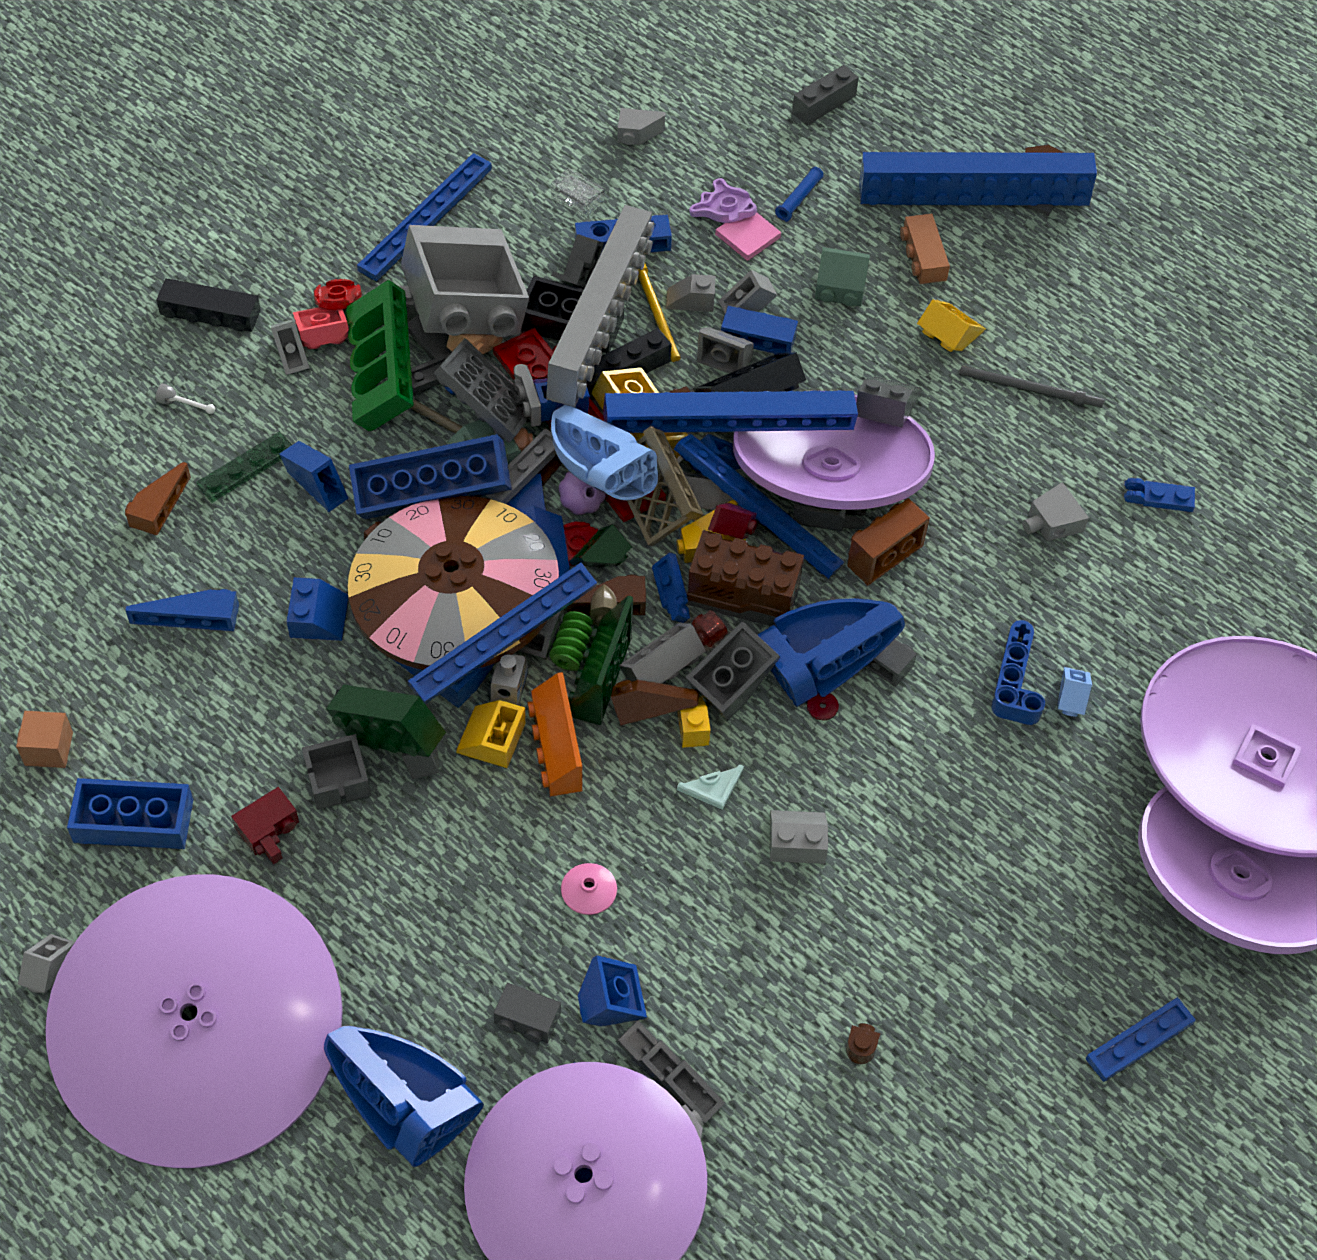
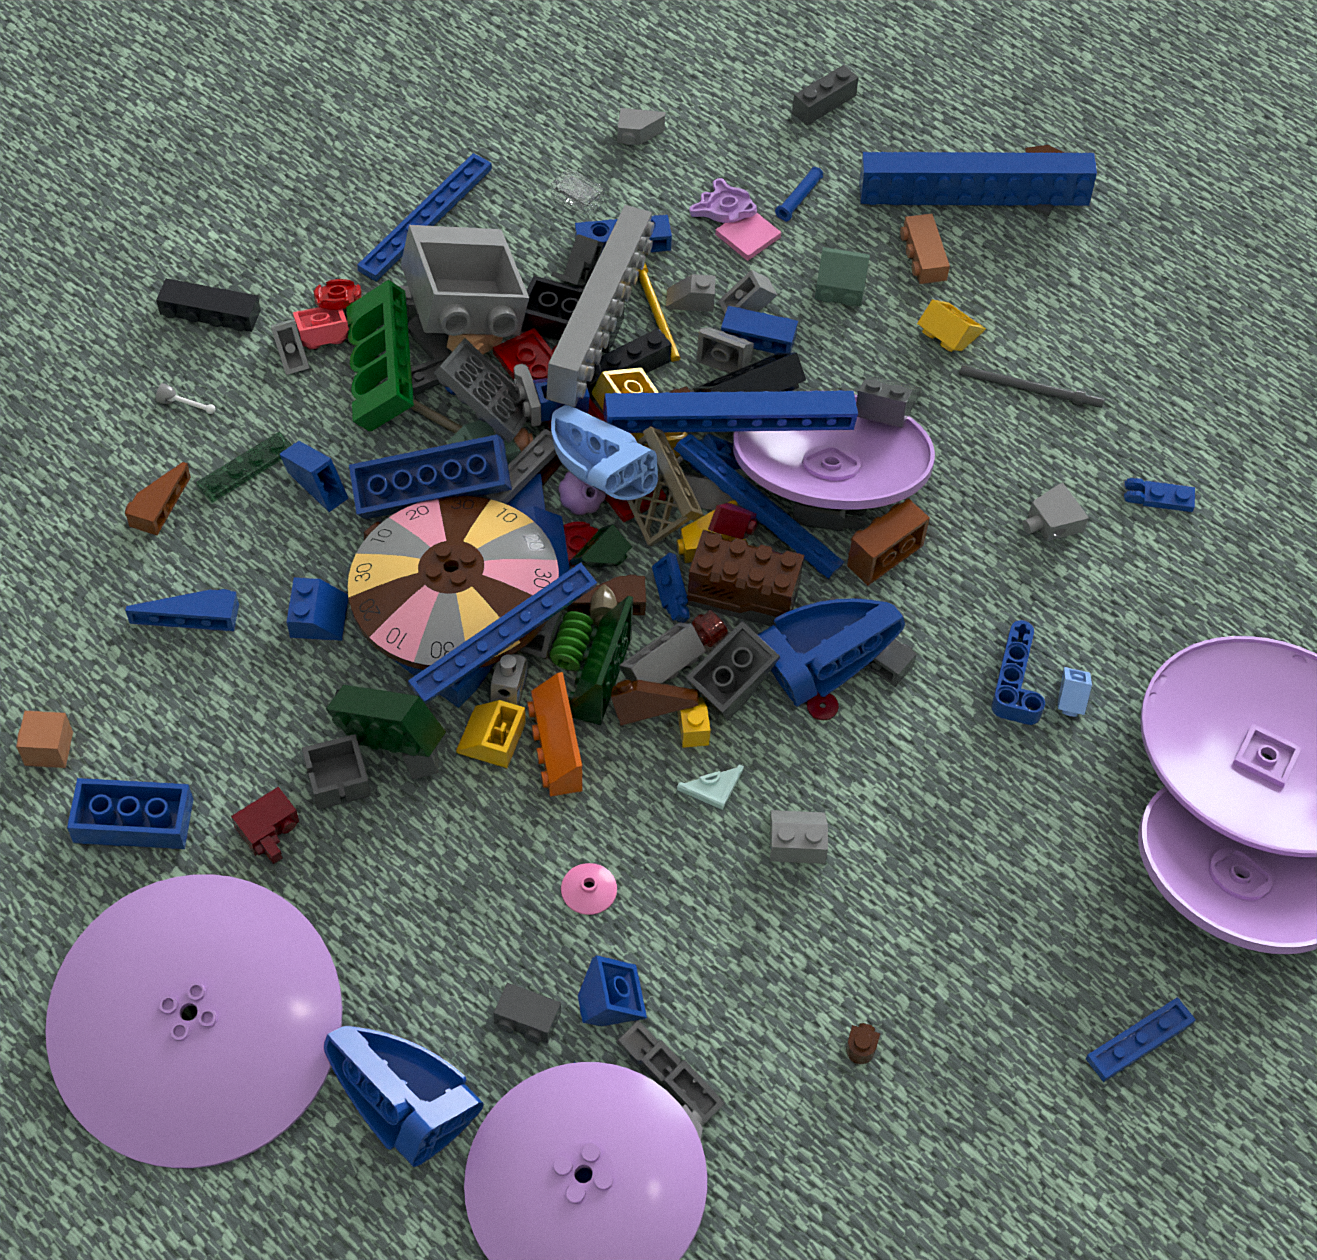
(43, 962): light grey slope -> none

